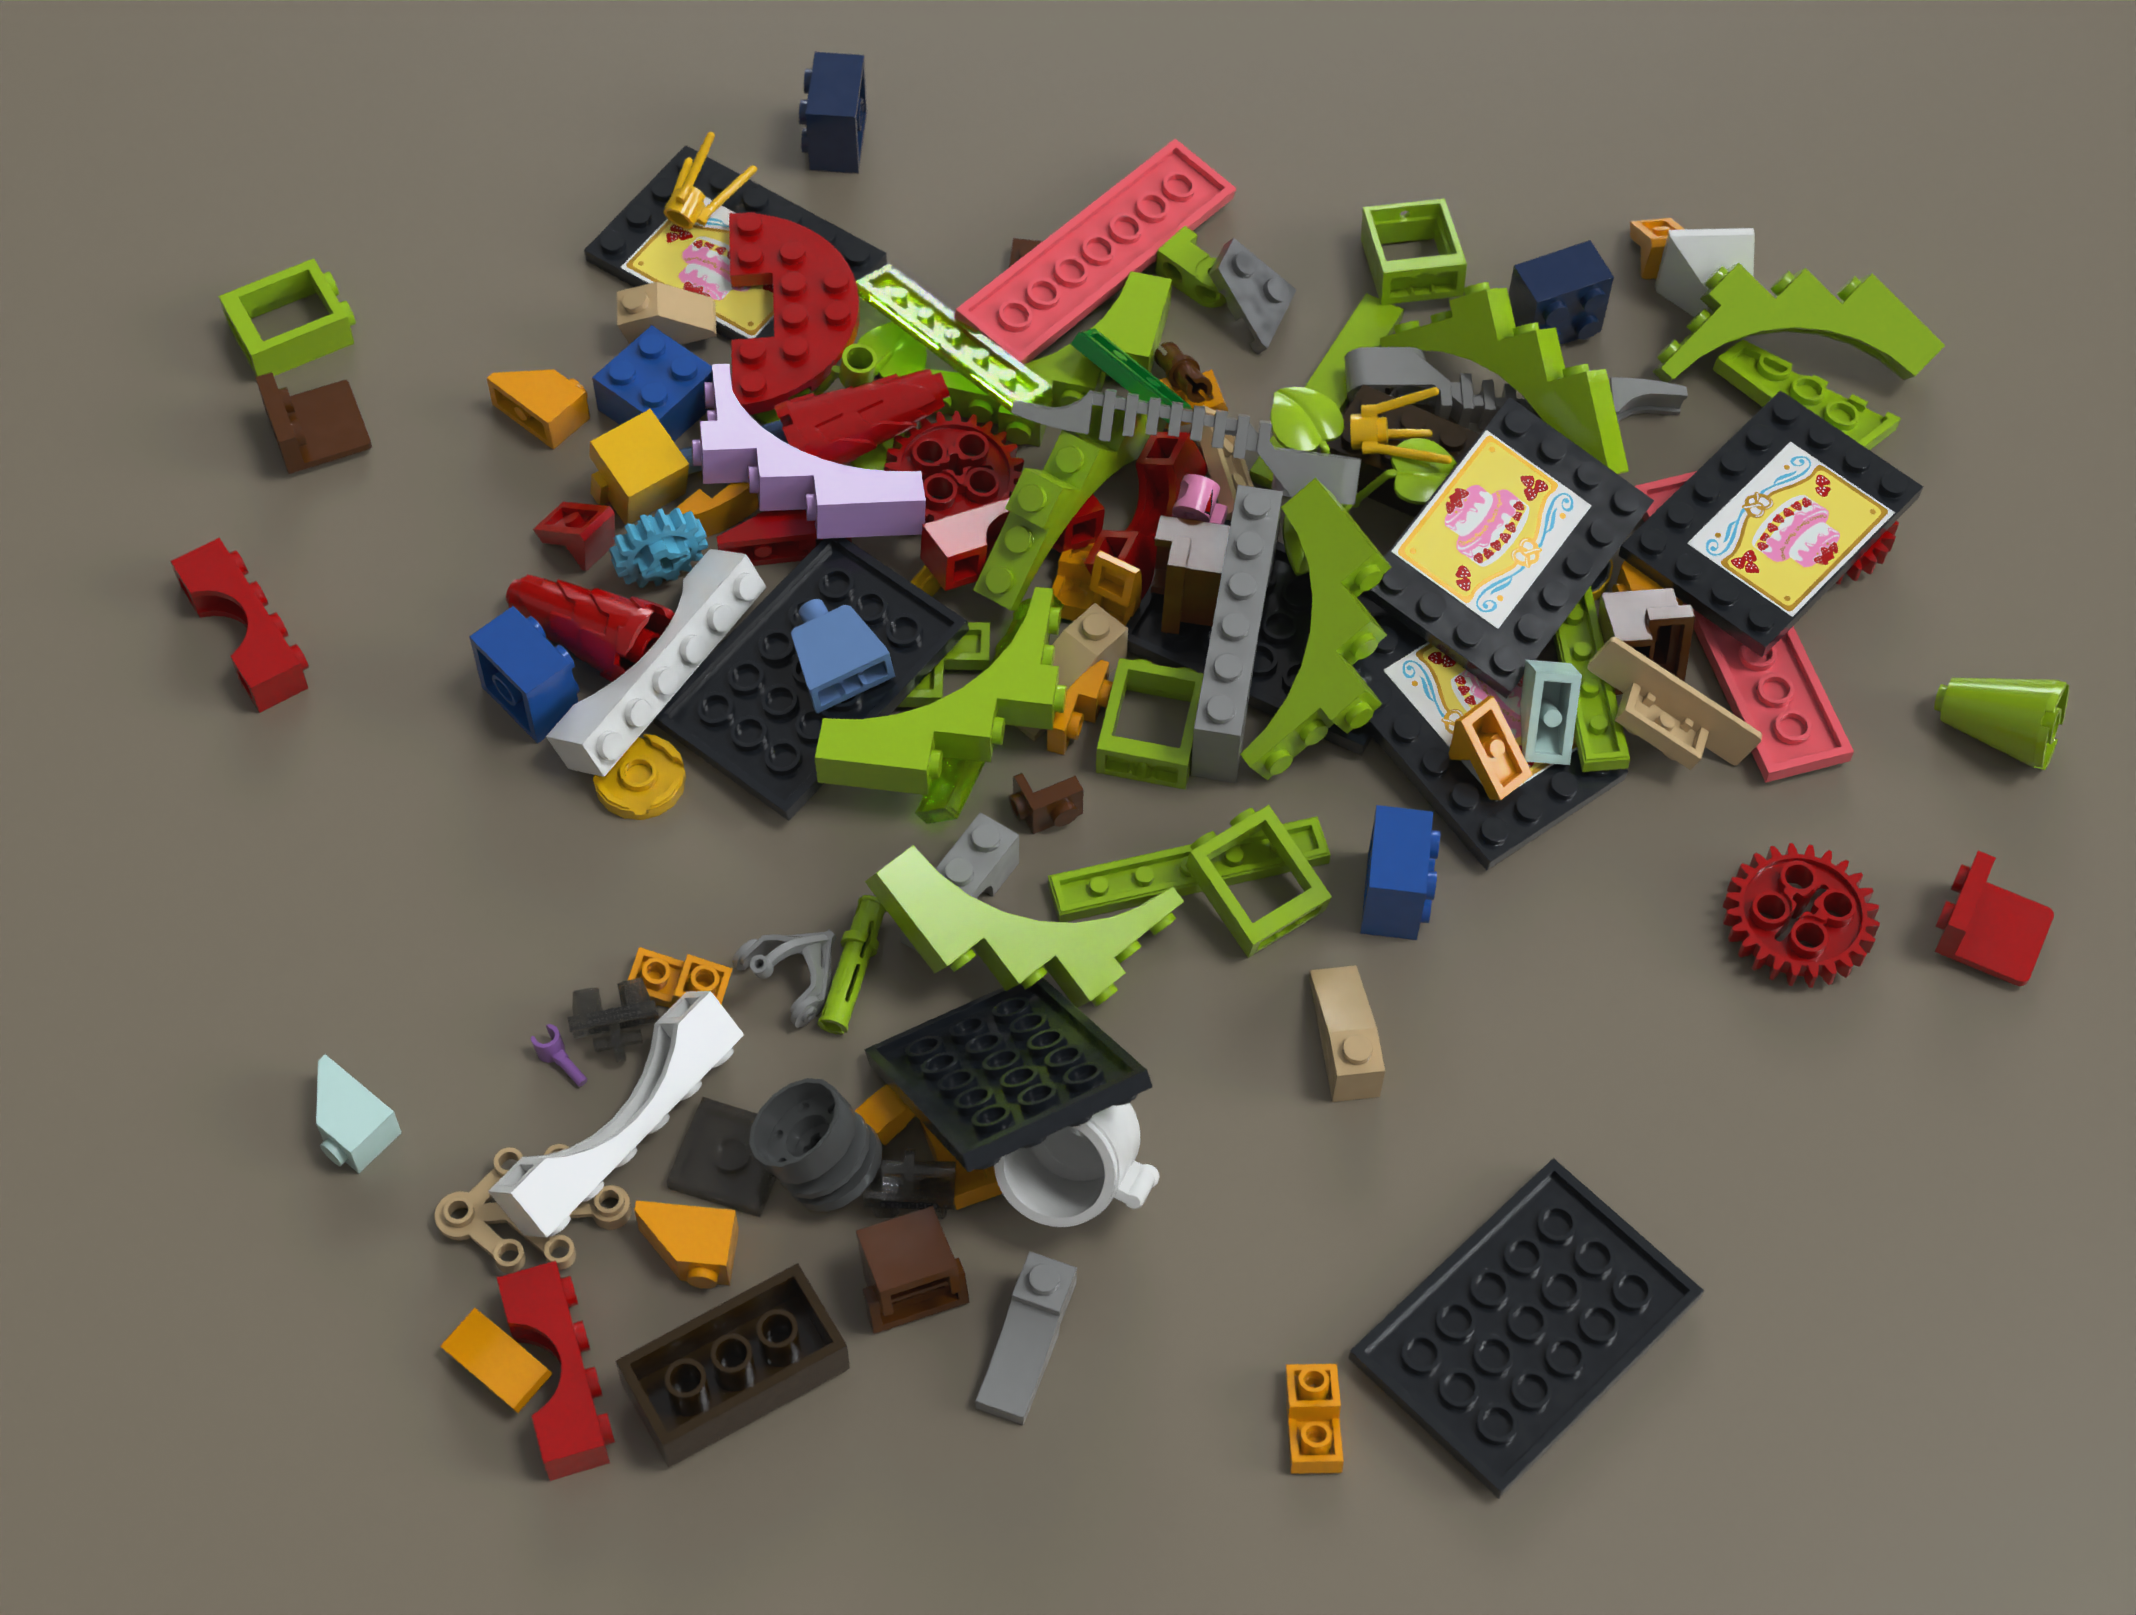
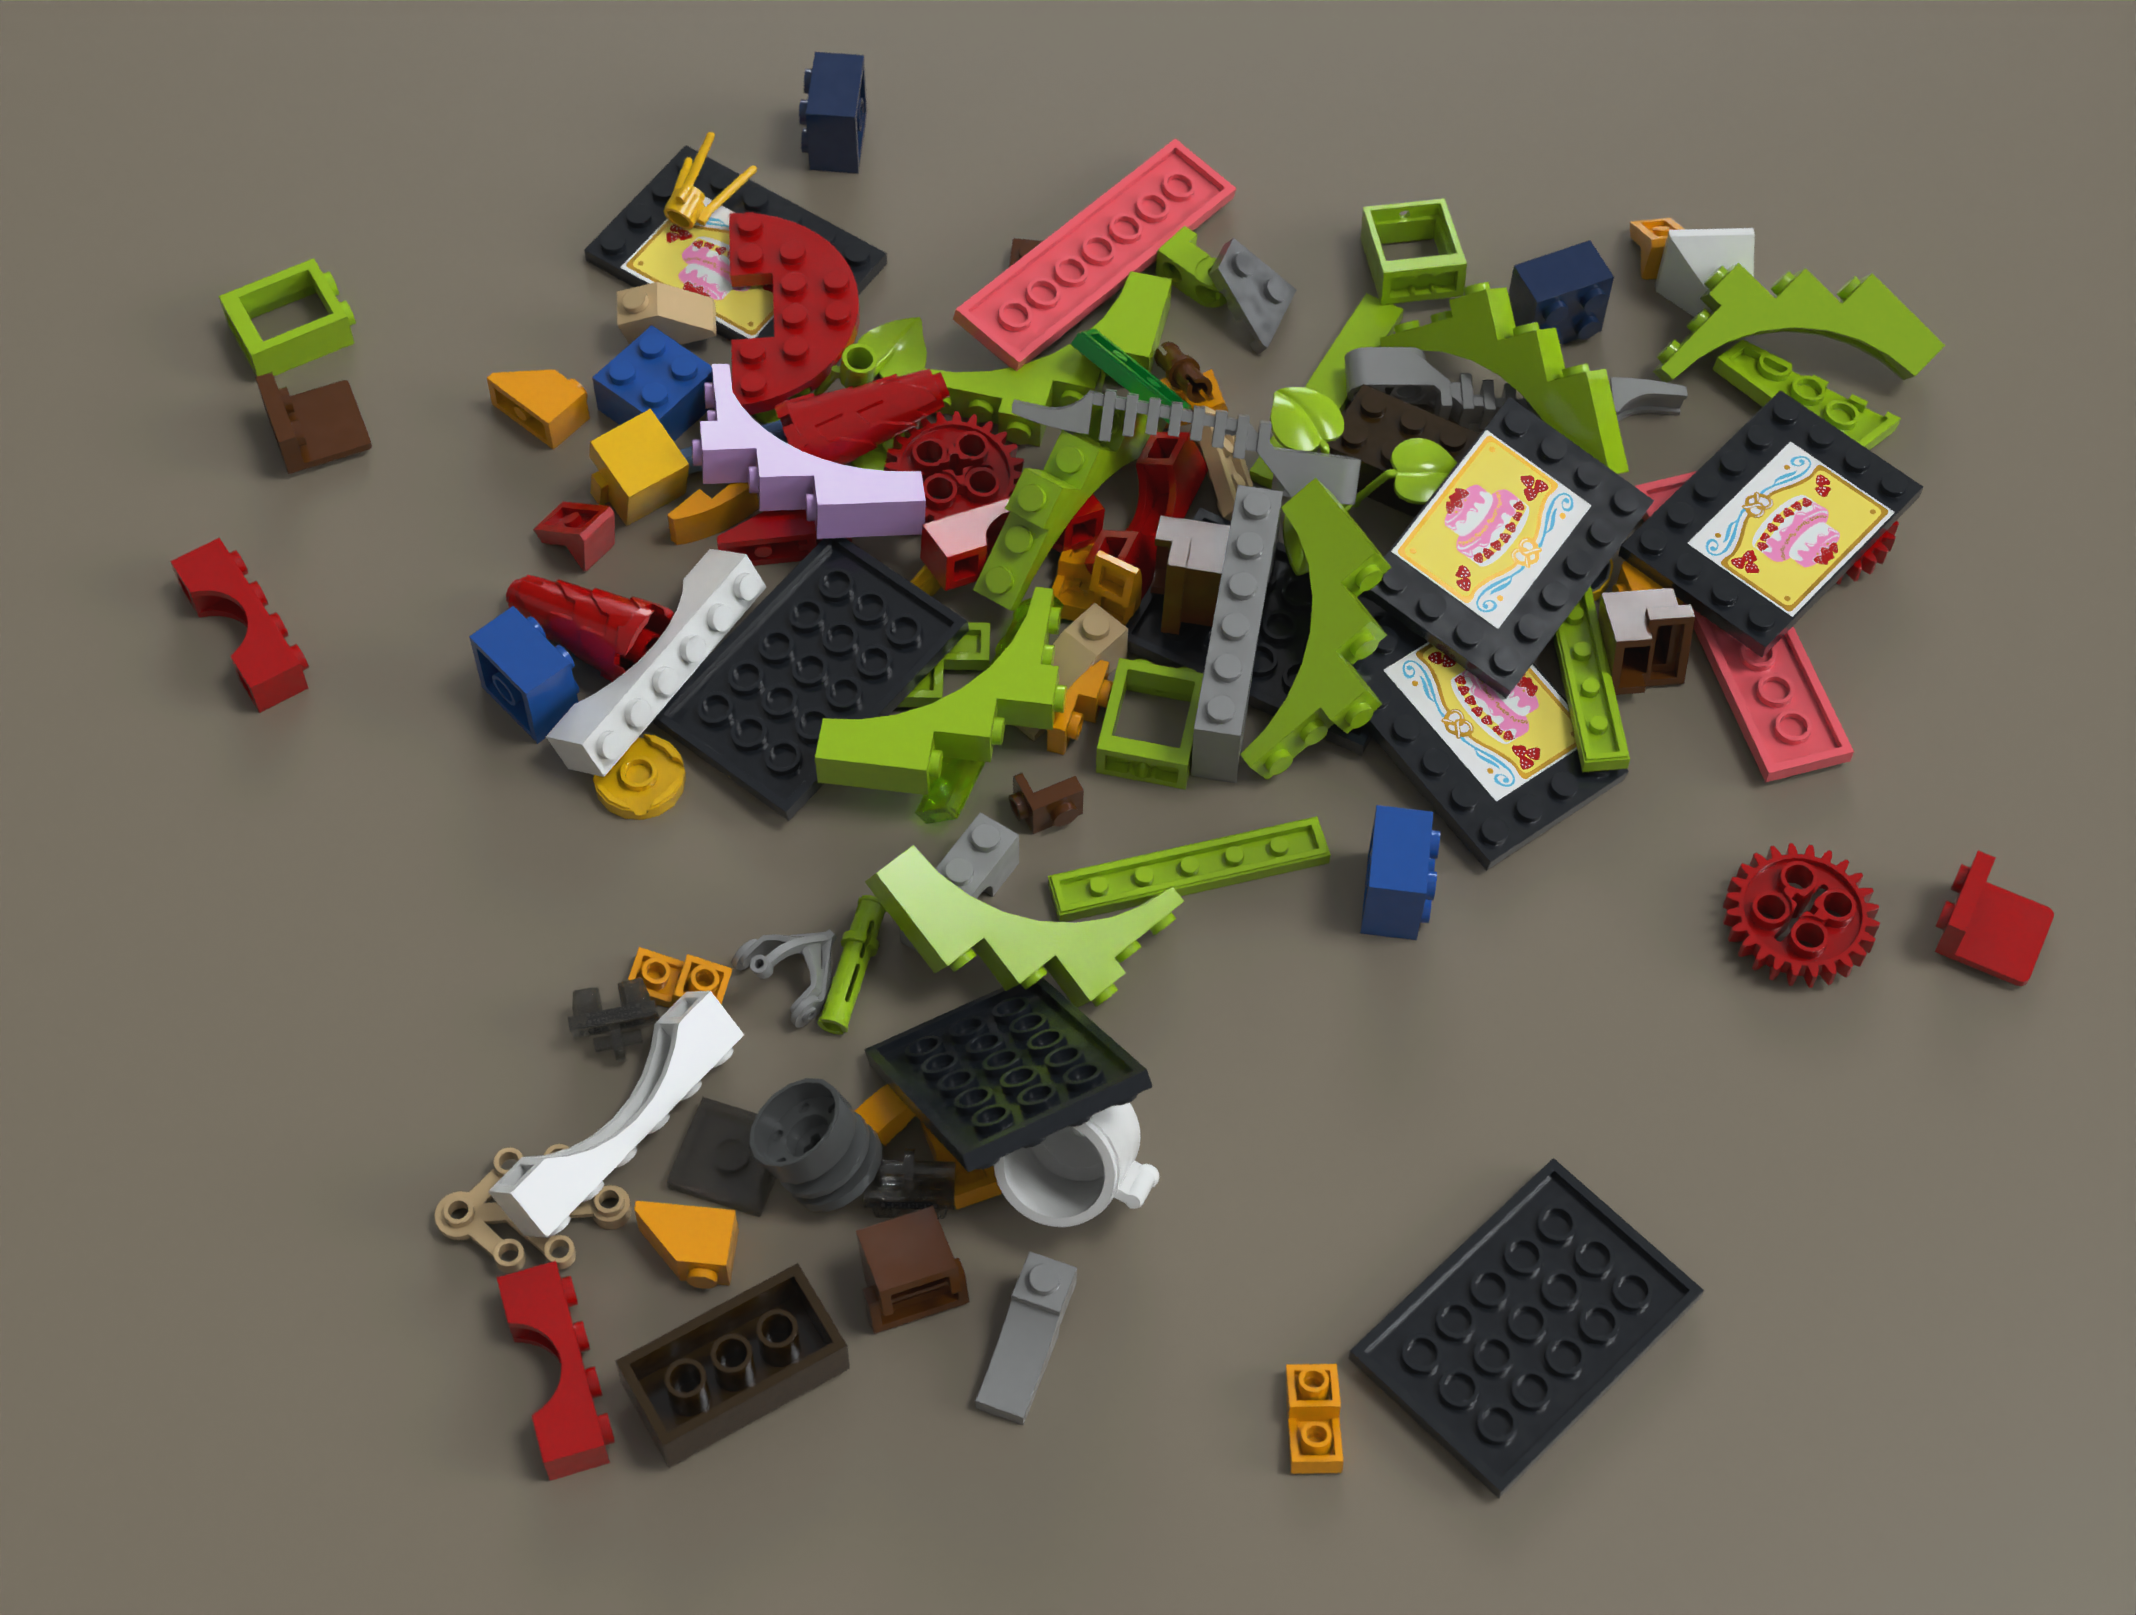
(351, 1118): light aqua slope -> none
(496, 1360): light orange slope -> none
(555, 1052): medium lavender hand -> none
(658, 547): medium azure gear -> none
(838, 654): medium blue torso -> none
(952, 340): clear neon green plate -> none
(1198, 500): bright pink leg -> none
(1284, 919): lime window -> none
(1347, 1034): tan slope -> none
(1372, 432): yellow plant -> none
(1491, 747): light orange slope -> none
(1549, 711): light aqua slope -> none
(1669, 710): tan bracket -> none
(2007, 714): lime cone -> none

